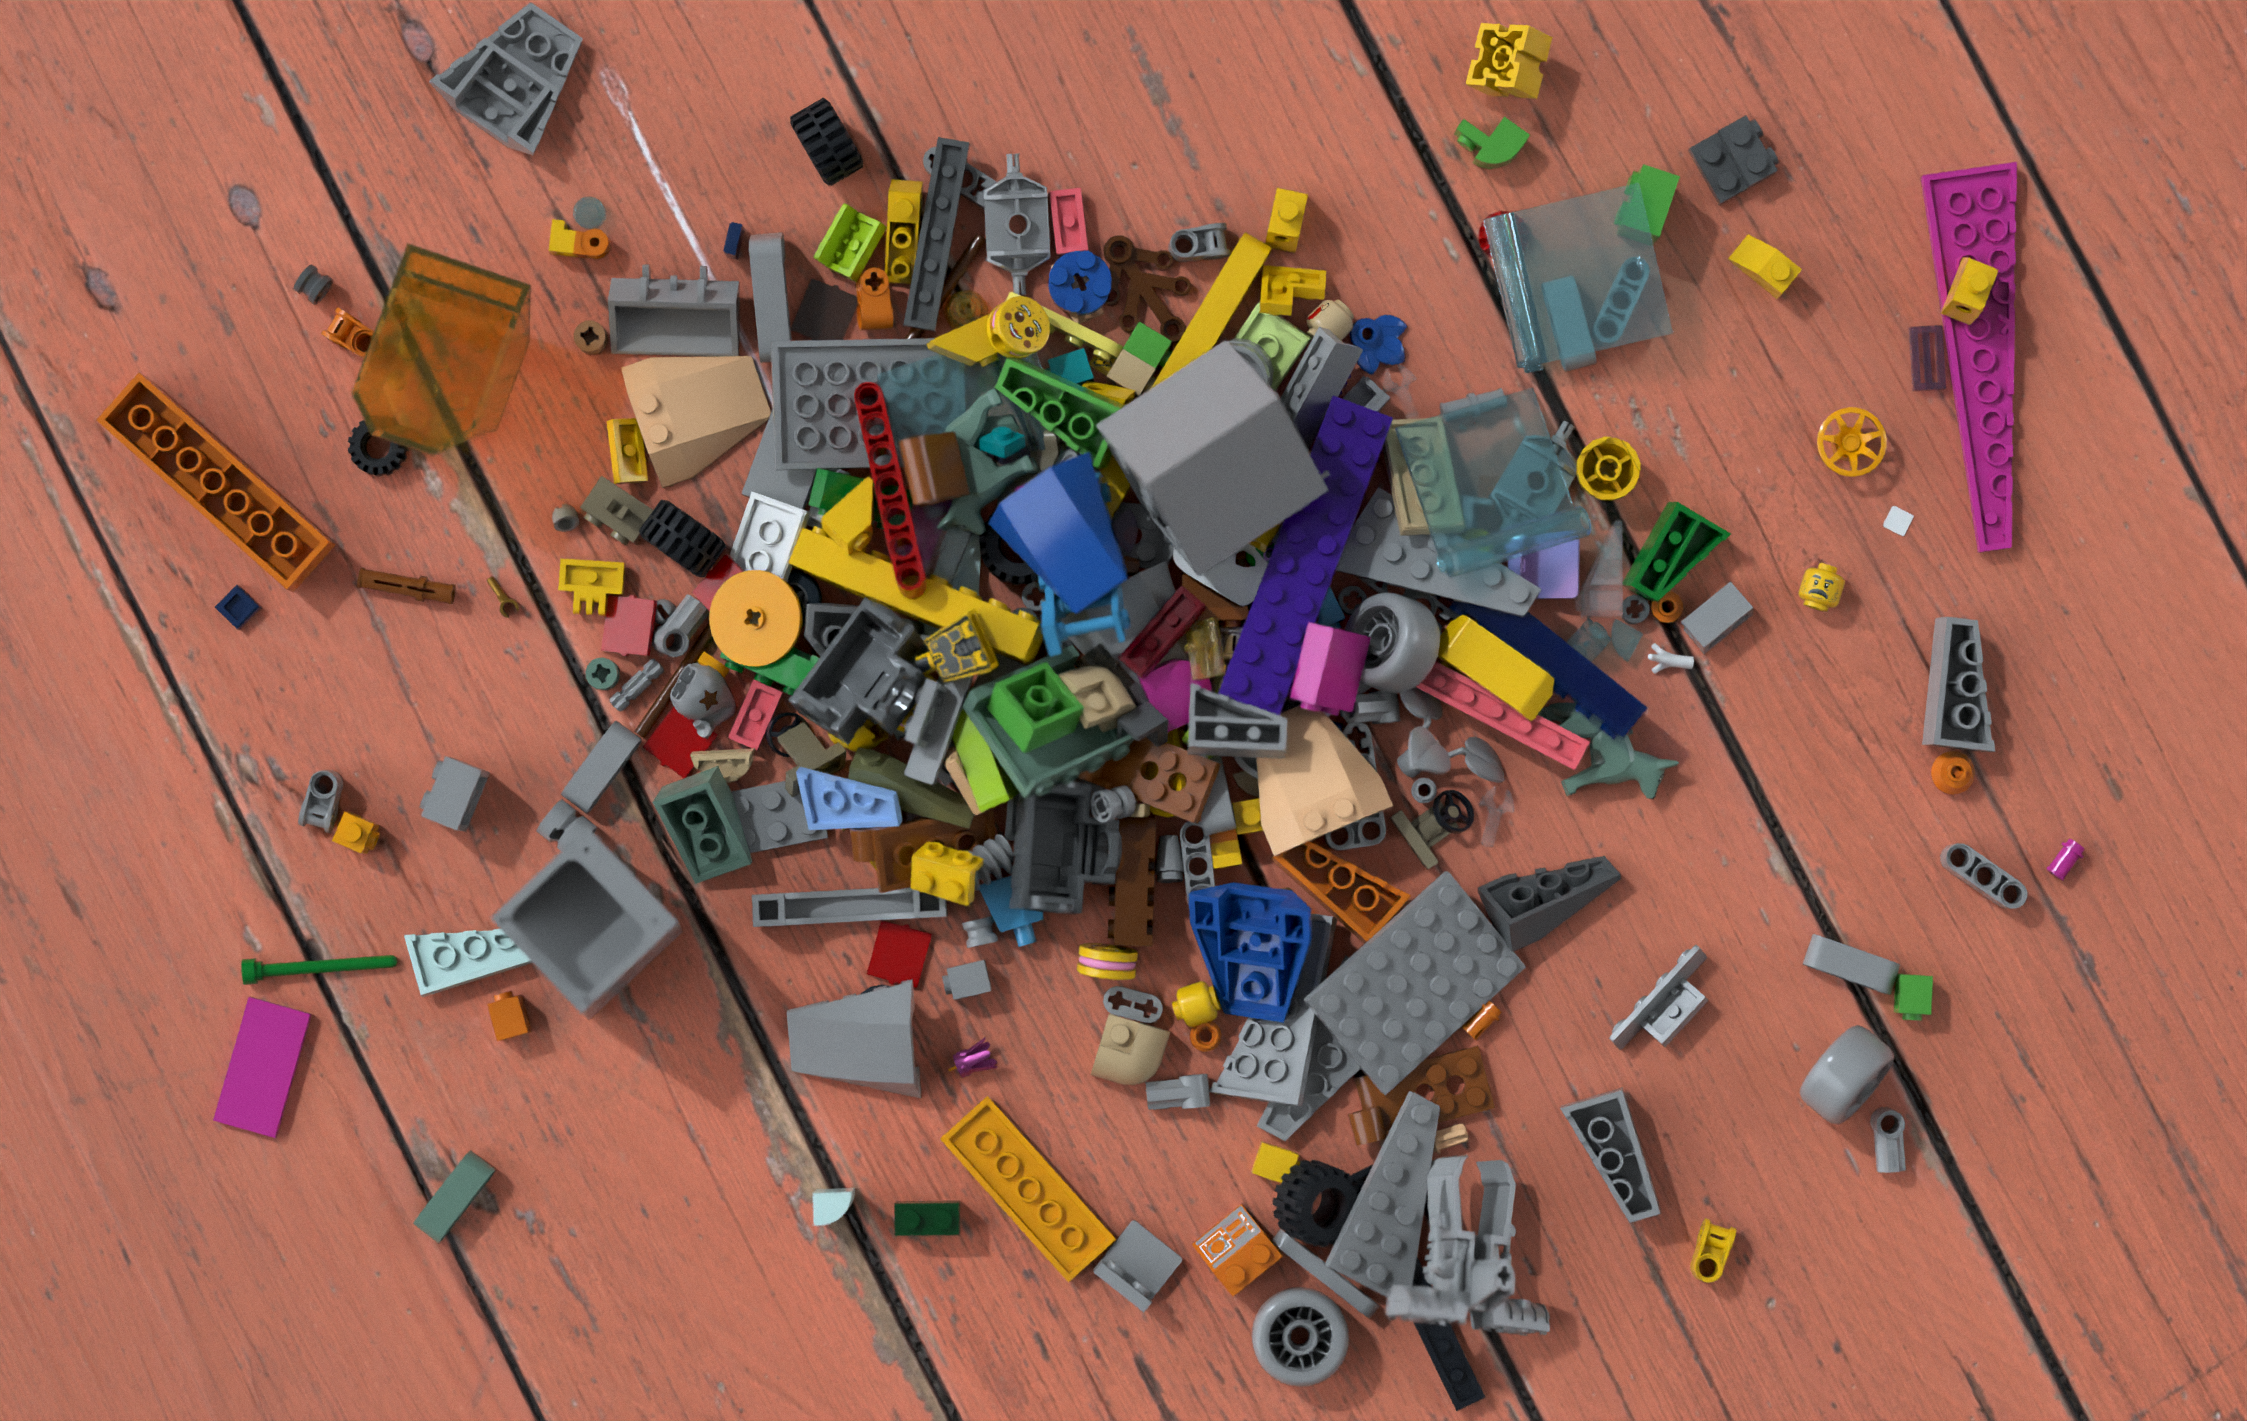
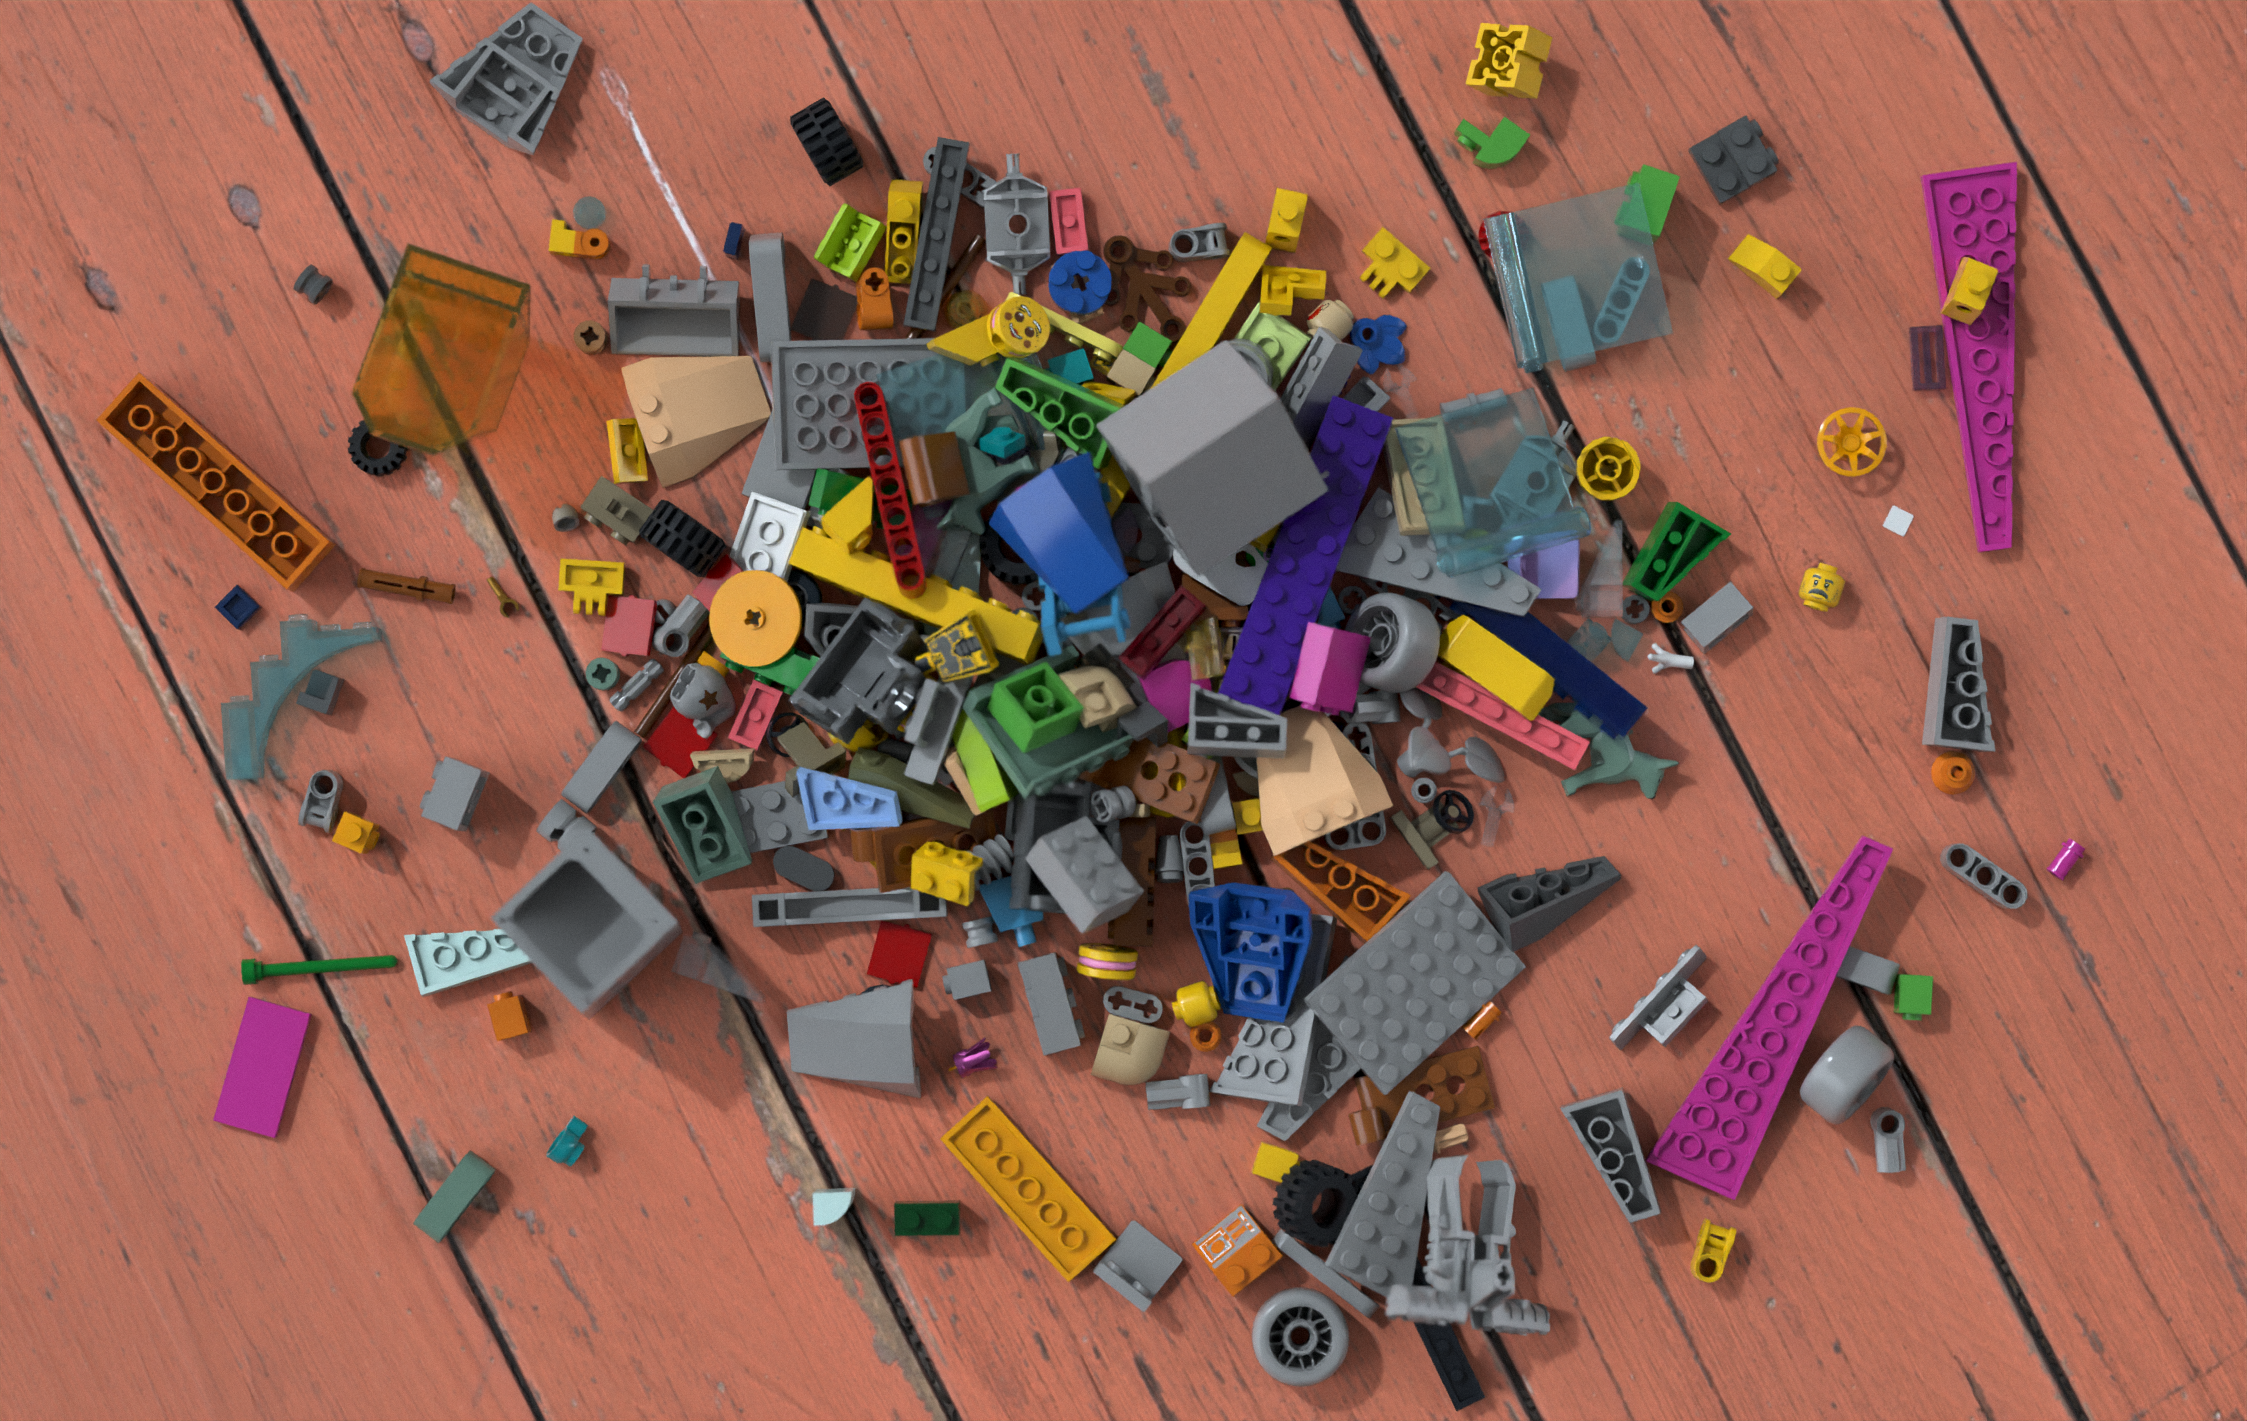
(303, 647): none -> clear light blue arch
(321, 692): none -> dark grey panel
(347, 332): orange piece -> none
(566, 1146): none -> teal piece
(710, 965): none -> clear slope
(803, 868): none -> dark grey tile
(896, 749): none -> light grey pin
(1051, 1003): none -> light grey wedge
(1084, 874): none -> light grey brick
(1392, 264): none -> yellow hinge
(1739, 1091): none -> dark pink wing

